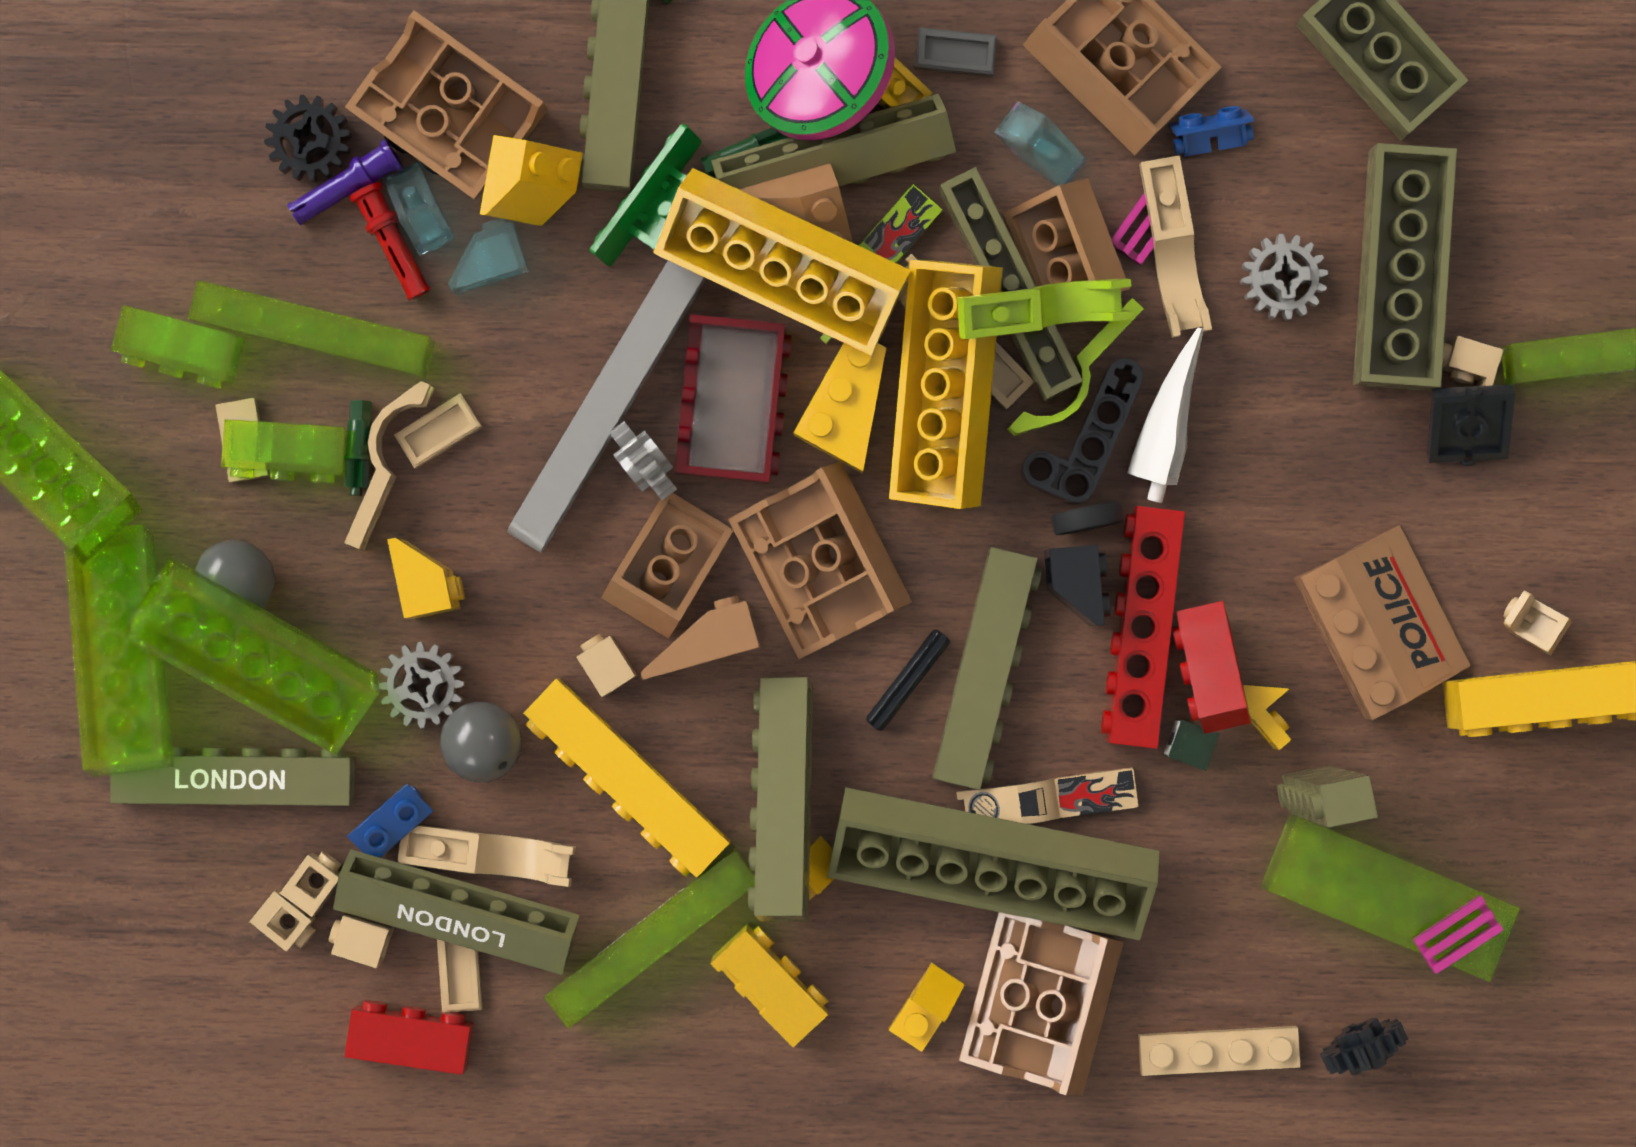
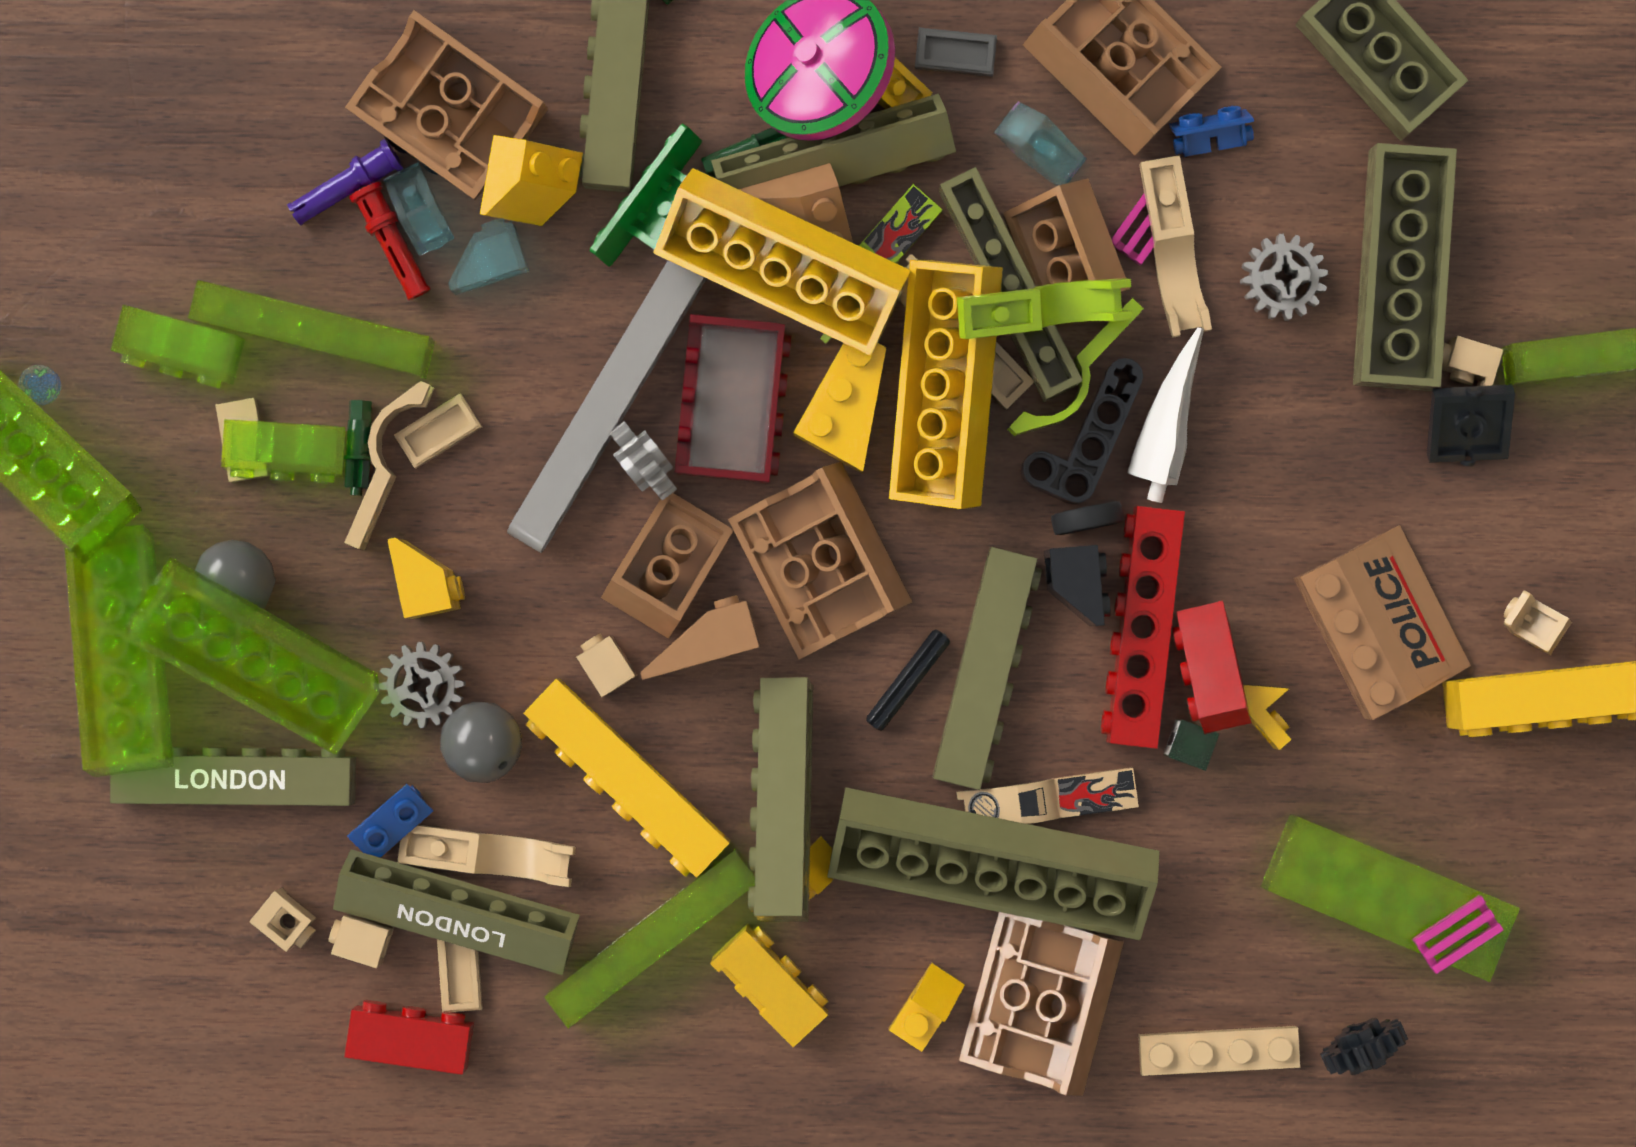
(40, 384): none -> clear tile
(300, 889): tan brick -> none
(302, 153): black gear -> none
(1328, 795): olive brick -> none

